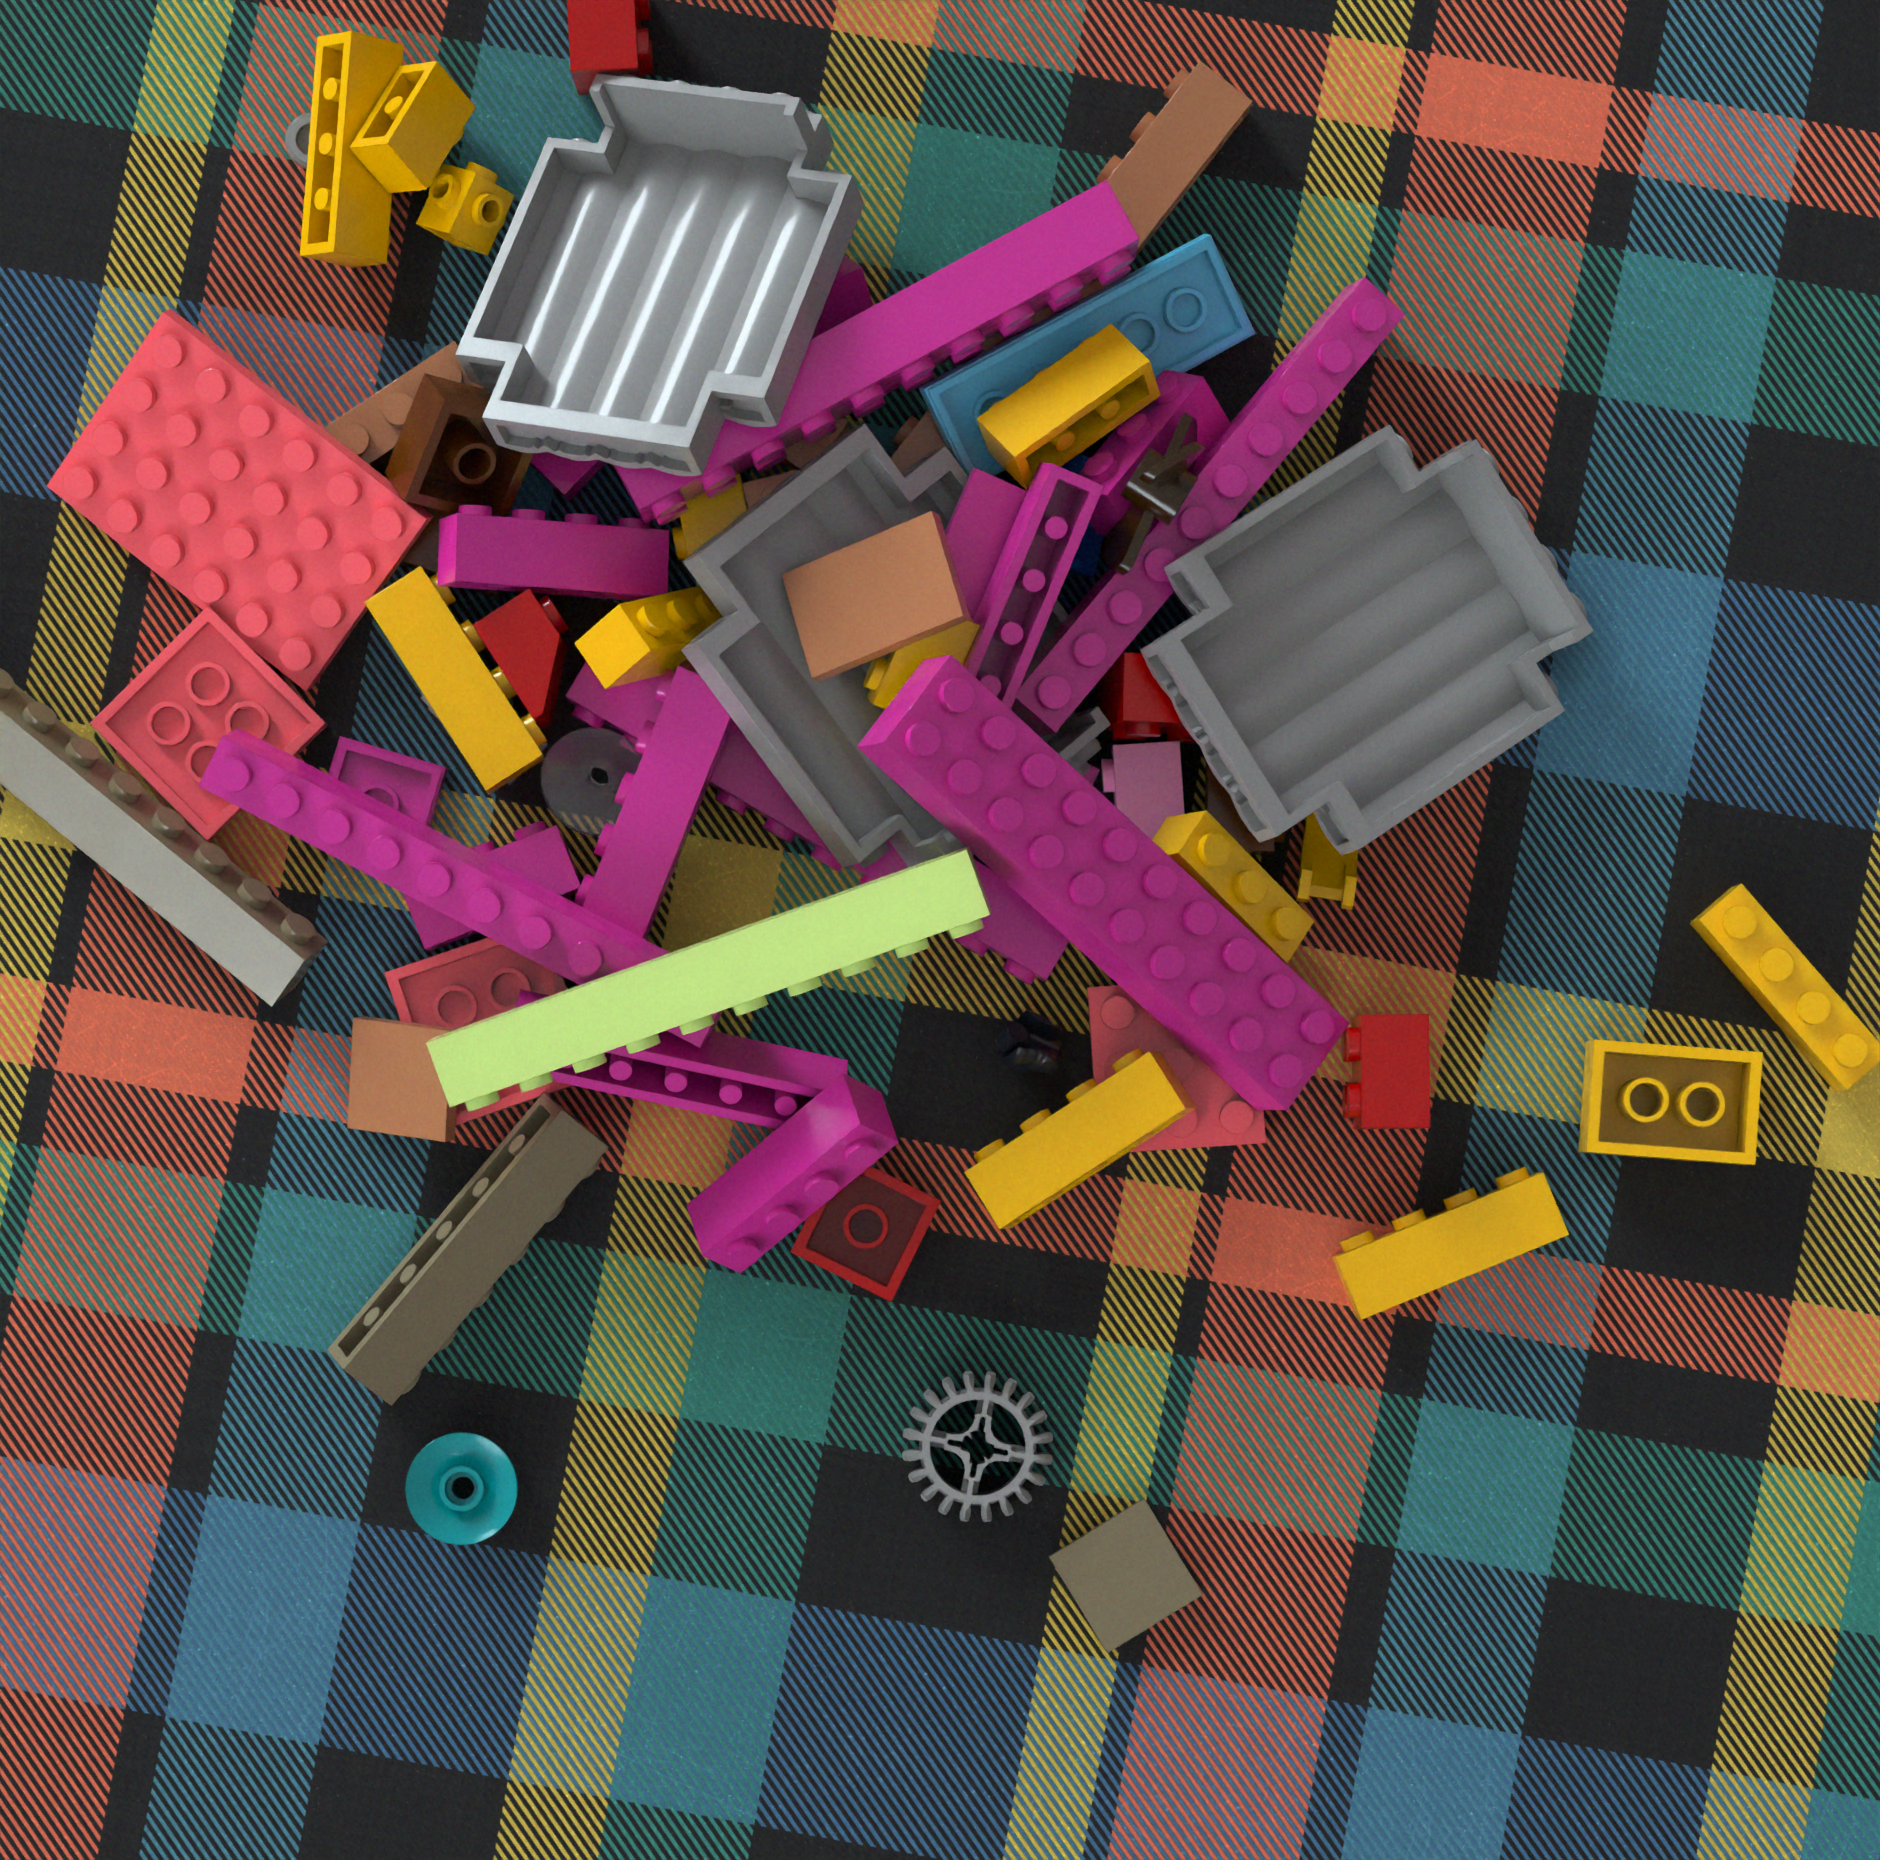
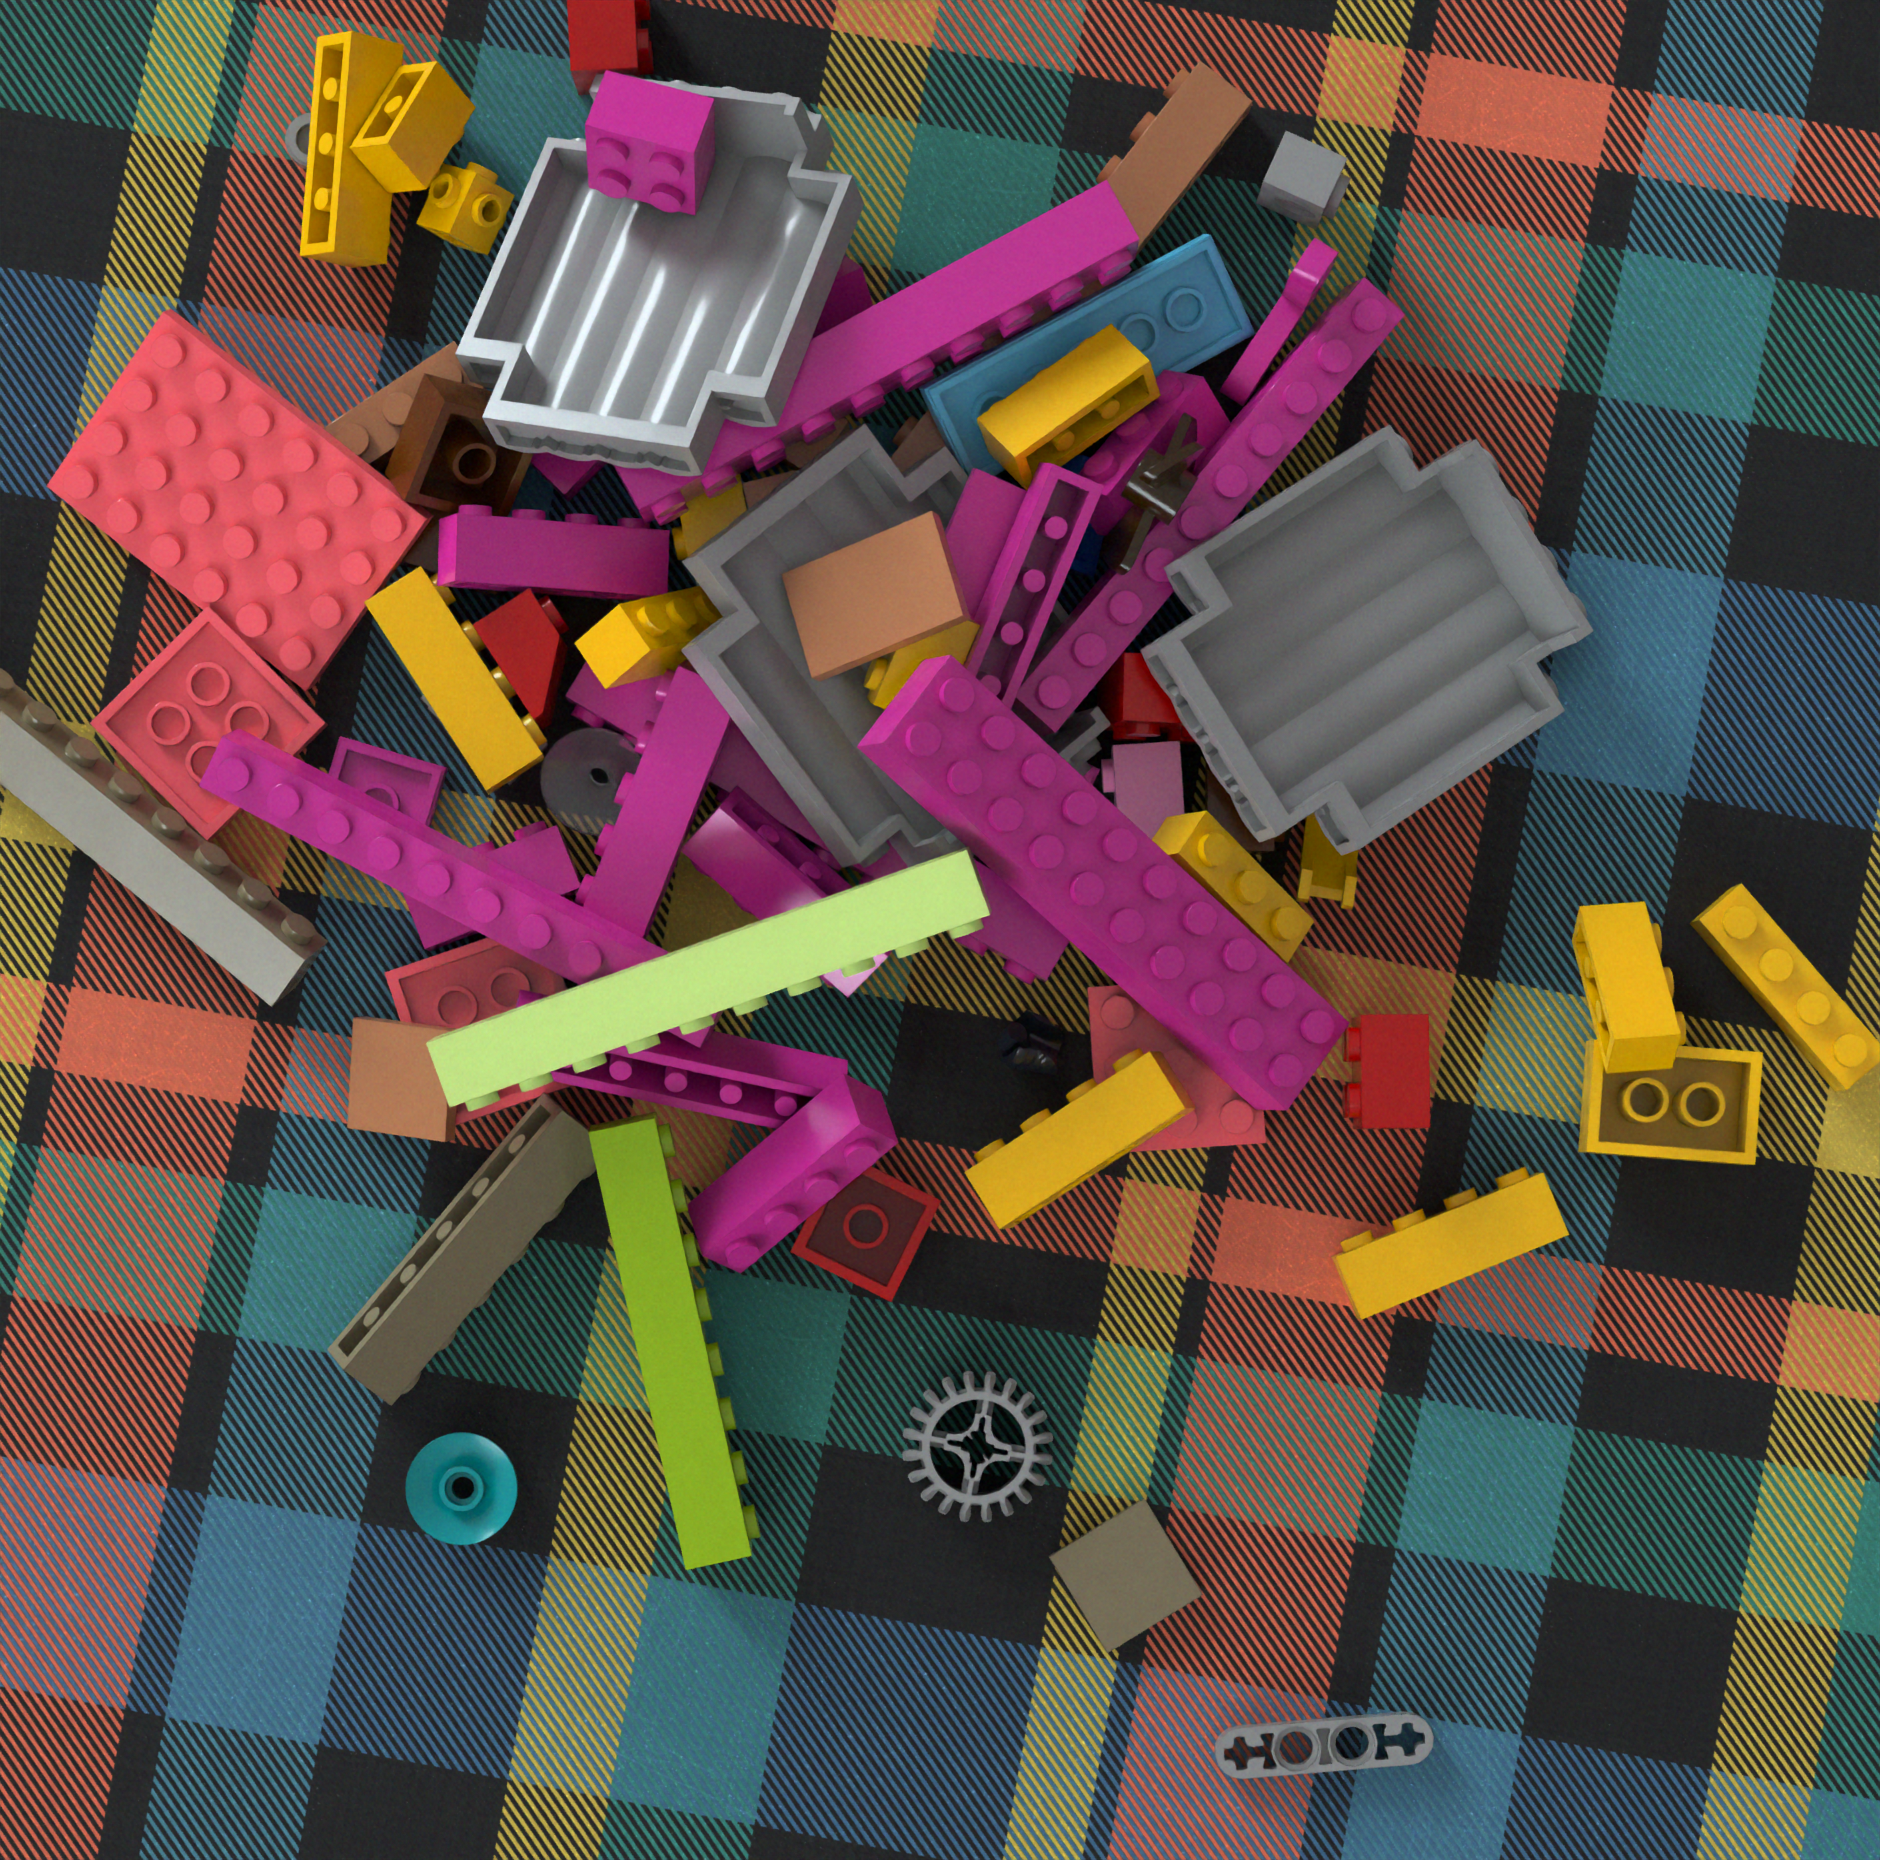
(650, 143): none -> dark pink brick
(672, 1339): none -> lime brick
(765, 867): none -> dark pink brick
(1295, 300): none -> dark pink beam
(1304, 181): none -> light grey brick
(1323, 1737): none -> light grey beam
(1627, 987): none -> yellow brick

